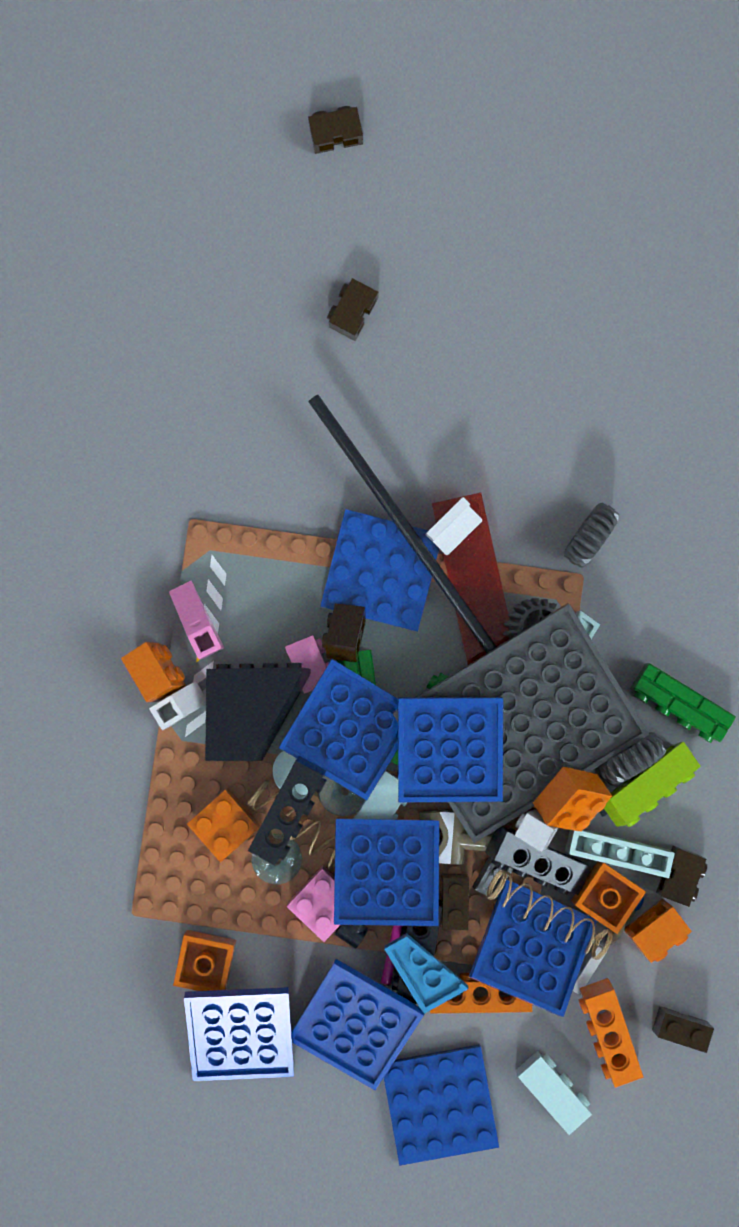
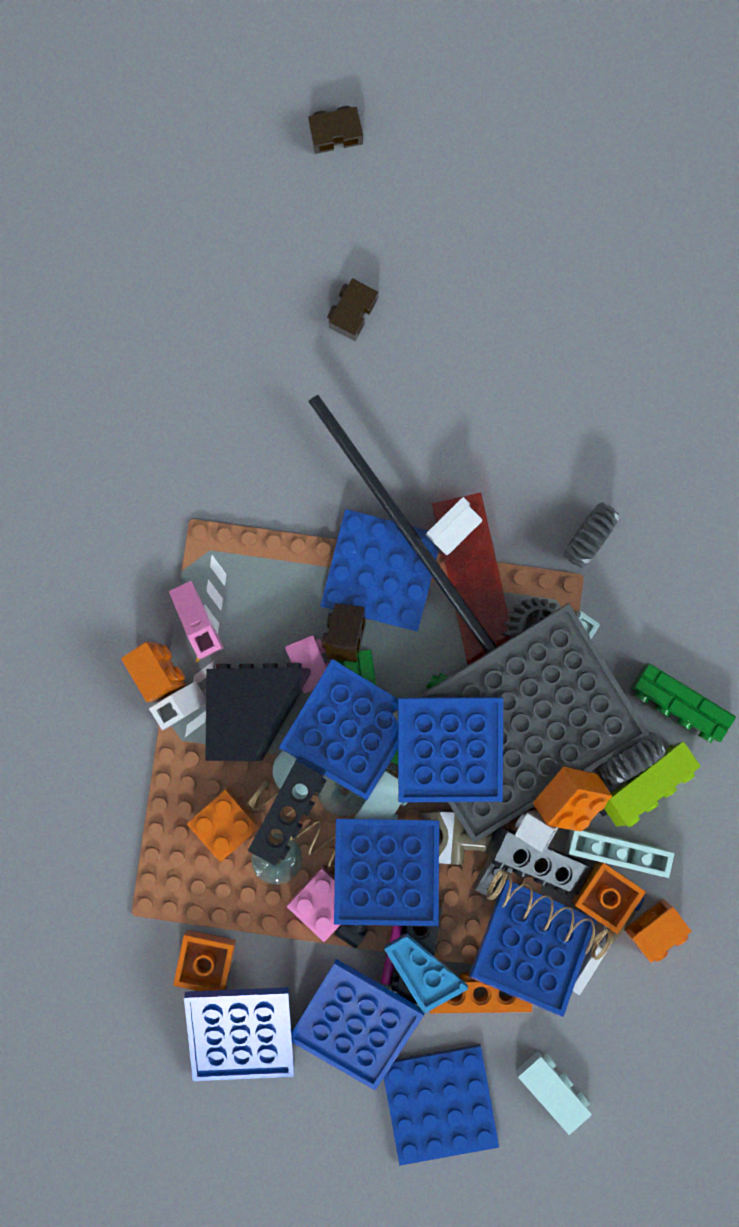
(455, 902): dark brown brick -> none
(625, 1066): orange brick -> none
(683, 878): dark brown brick -> none
(683, 1029): dark brown brick -> none

